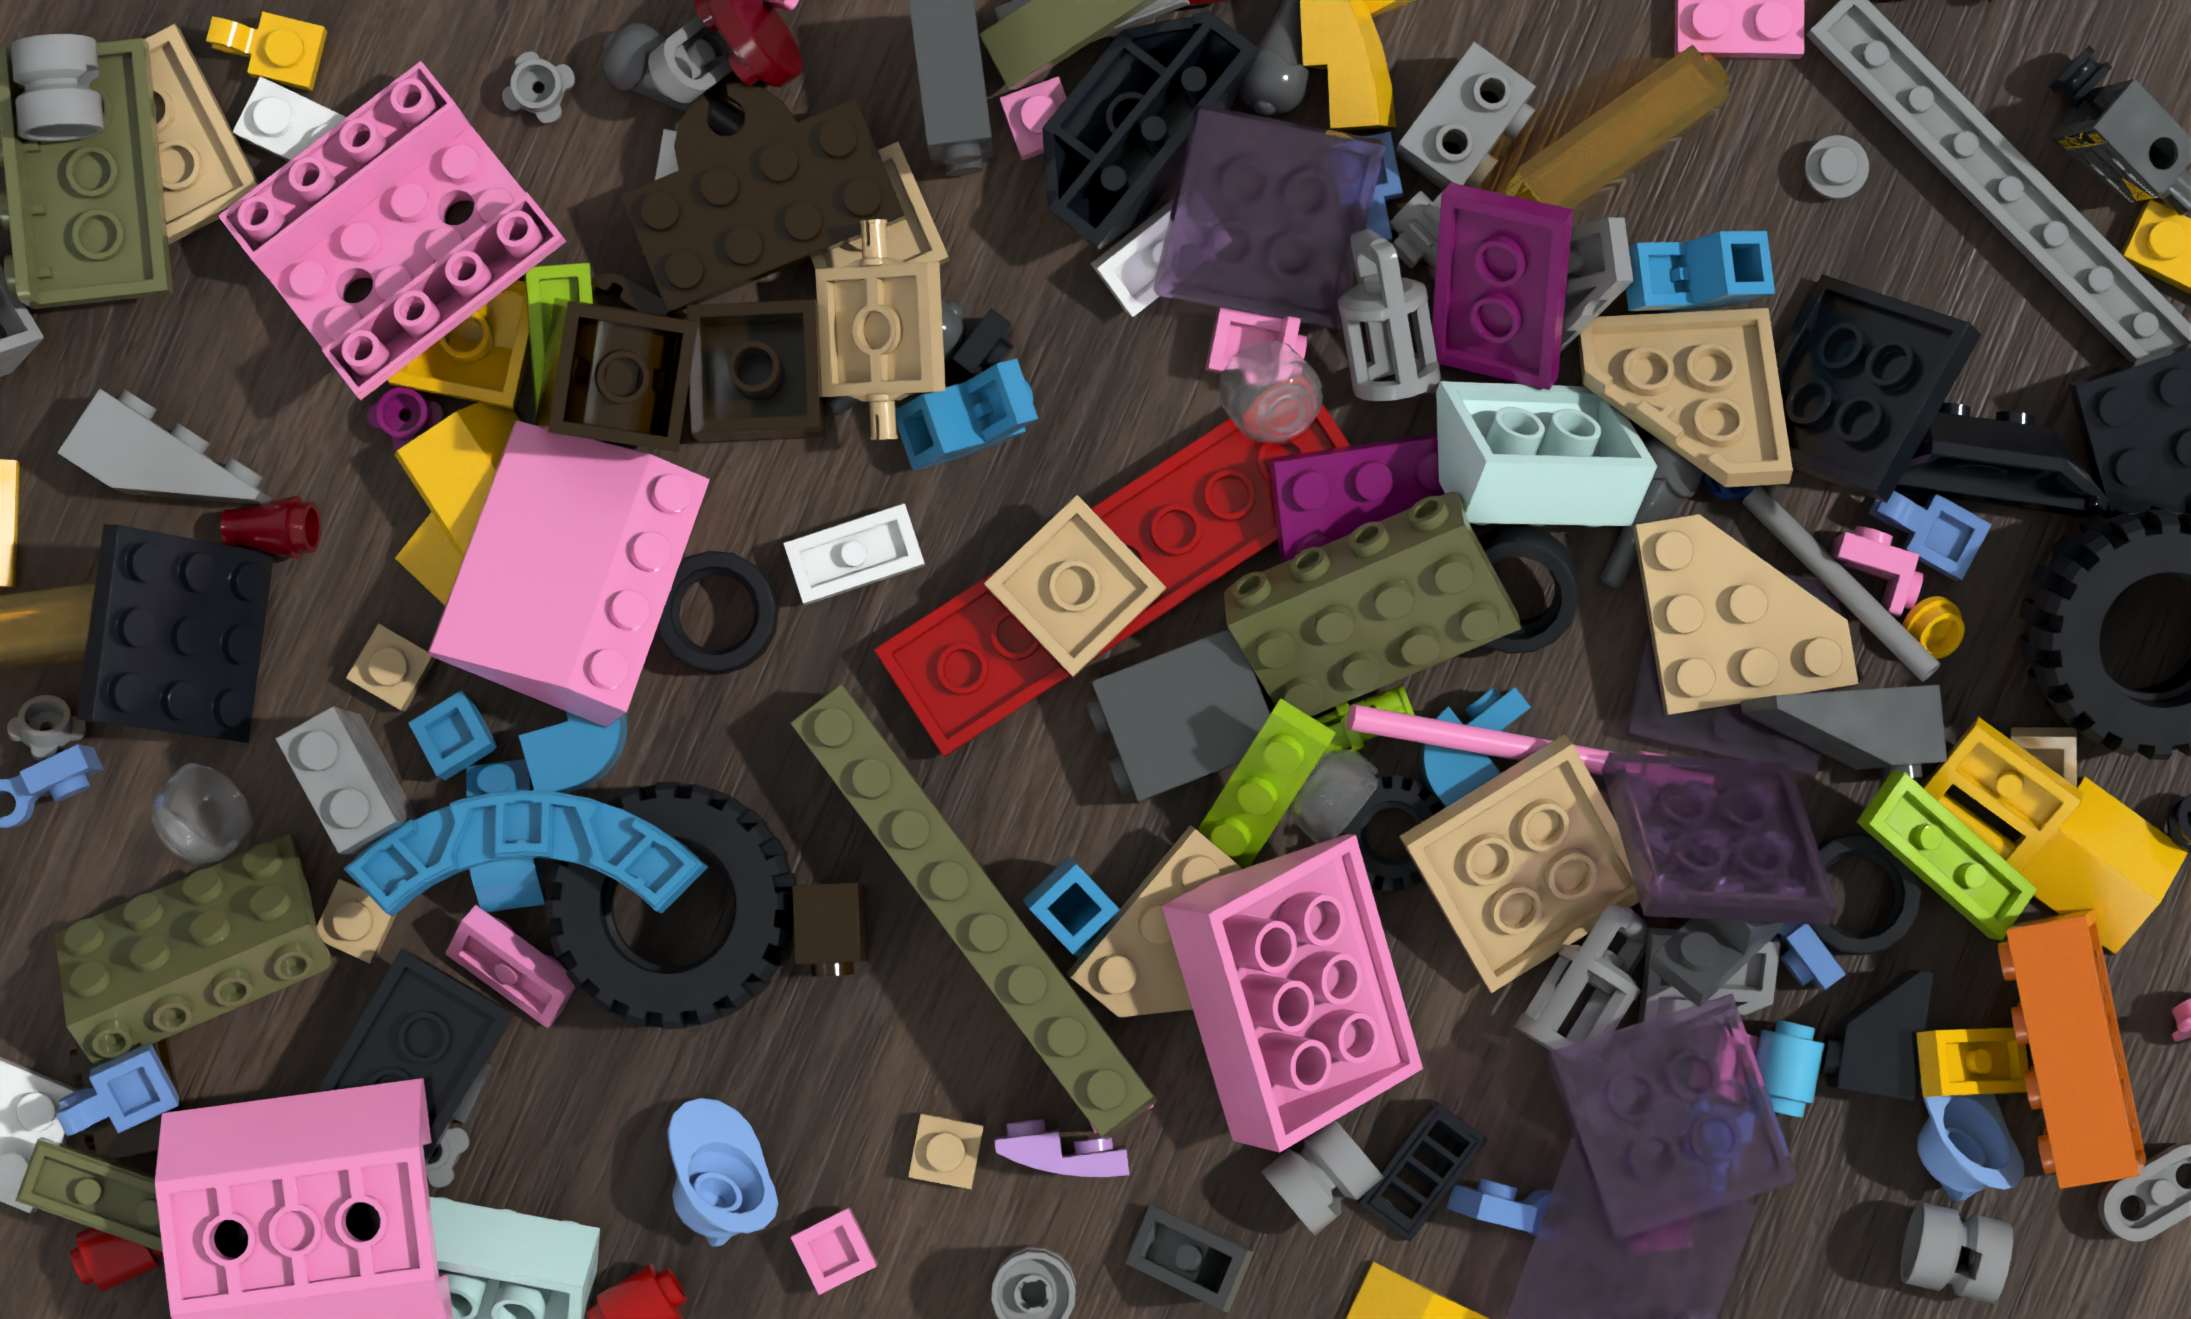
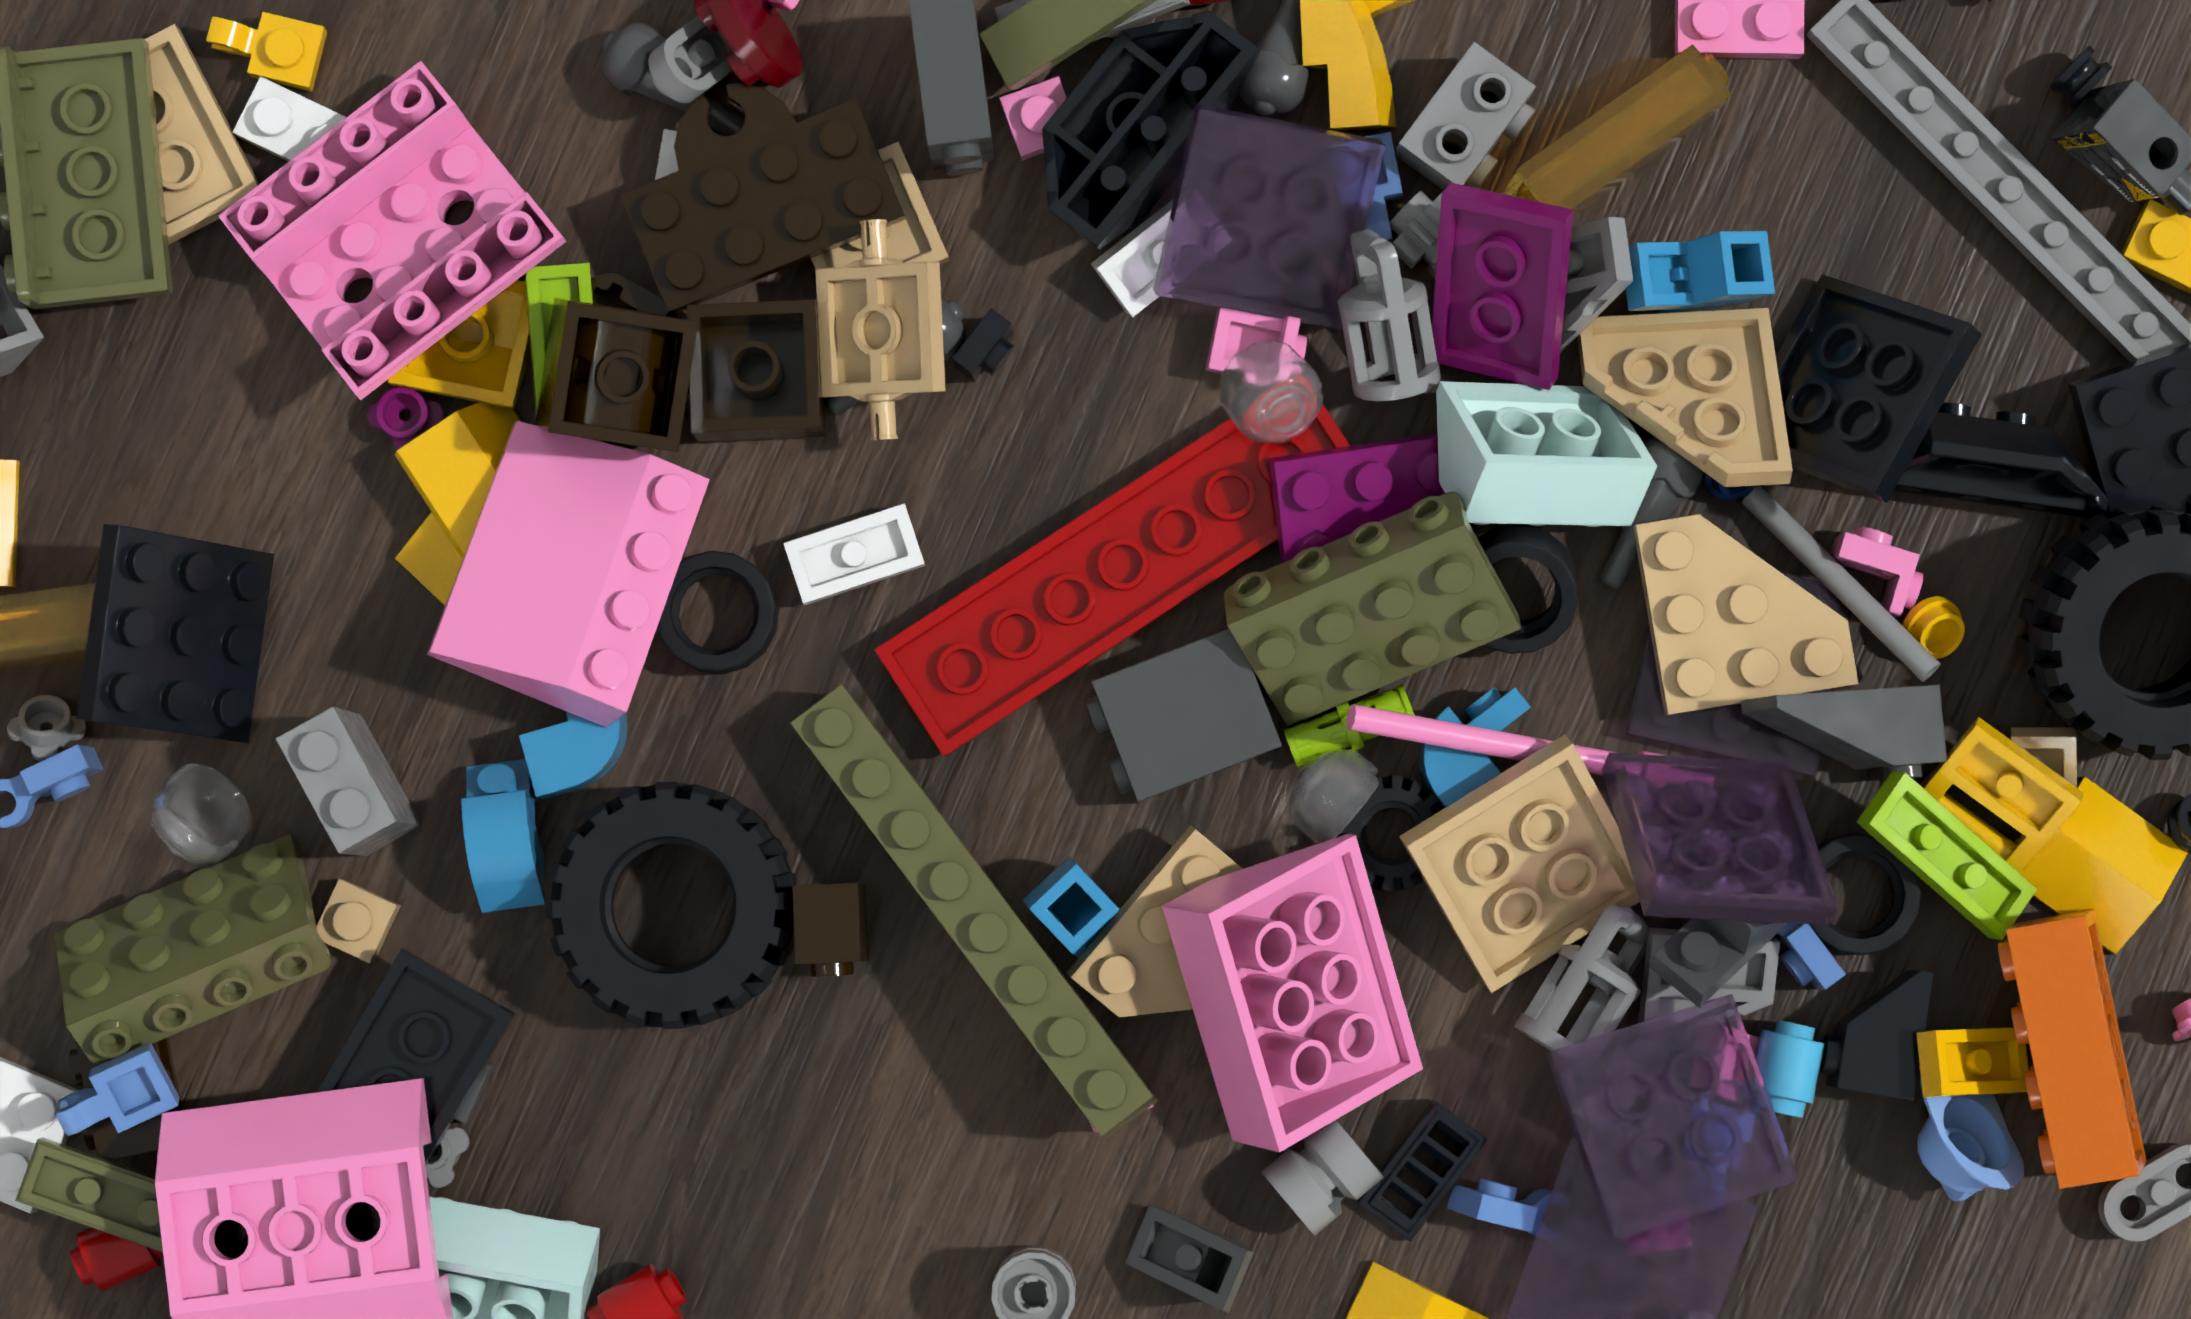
(57, 87): light grey wheel -> none
(139, 457): light grey slope -> none
(275, 527): dark red cone -> none
(391, 667): tan plate -> none
(453, 735): dark azure plate -> none
(511, 966): bright pink plate -> none
(519, 827): dark azure tile -> none
(529, 71): light grey plate -> none
(719, 1172): light blue piece -> none
(834, 1250): bright pink plate -> none
(946, 1151): tan plate -> none
(966, 416): dark azure brick -> none
(1042, 1149): lavender slope -> none
(1075, 586): tan plate -> none
(1265, 782): lime plate -> none
(1836, 167): light grey plate -> none
(1934, 1247): light grey wheel -> none
(1939, 532): medium blue plate -> none

